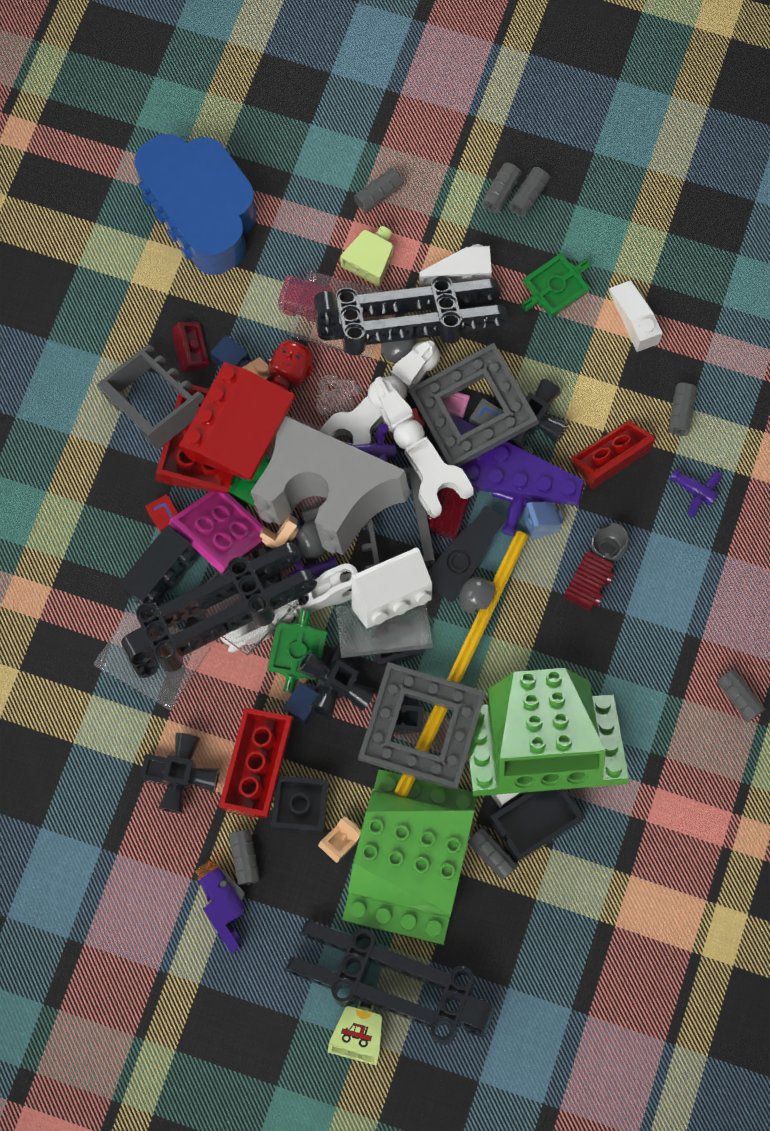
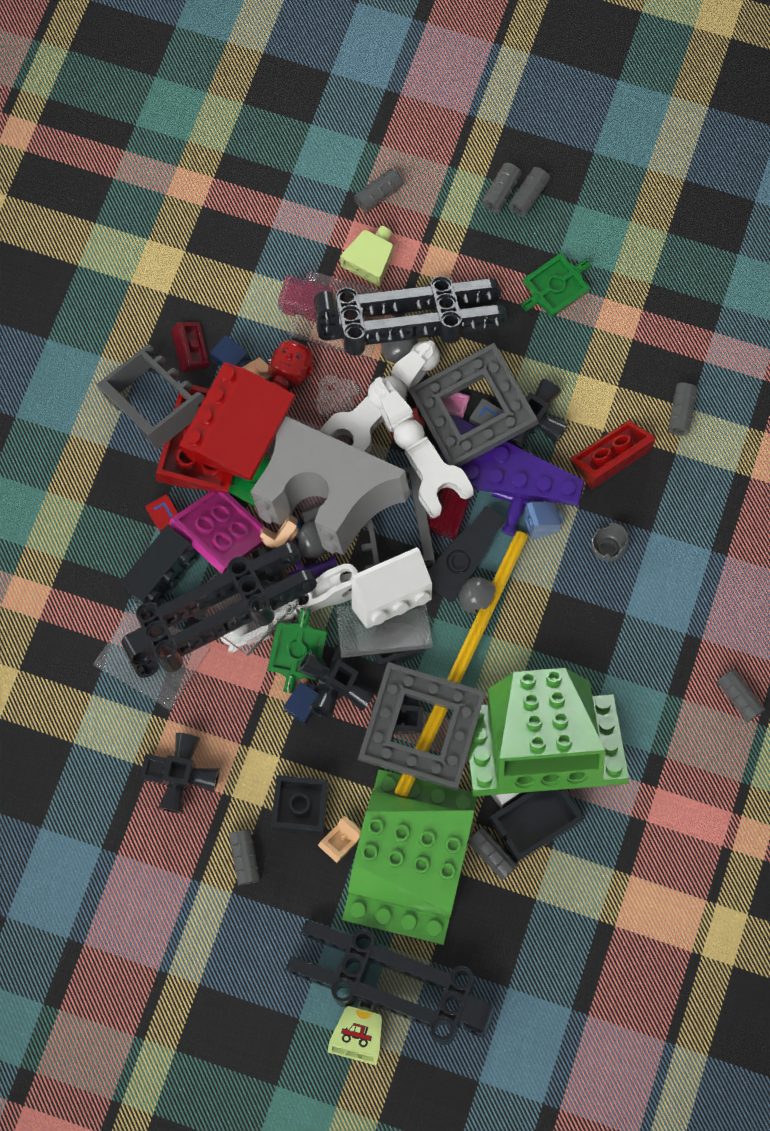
(198, 198): blue brick -> none
(225, 903): dark purple plate -> none
(255, 763): red slope -> none
(379, 449): dark purple piece -> none
(463, 266): white slope -> none
(589, 581): dark red brick -> none
(636, 316): white slope -> none
(696, 488): dark purple piece -> none

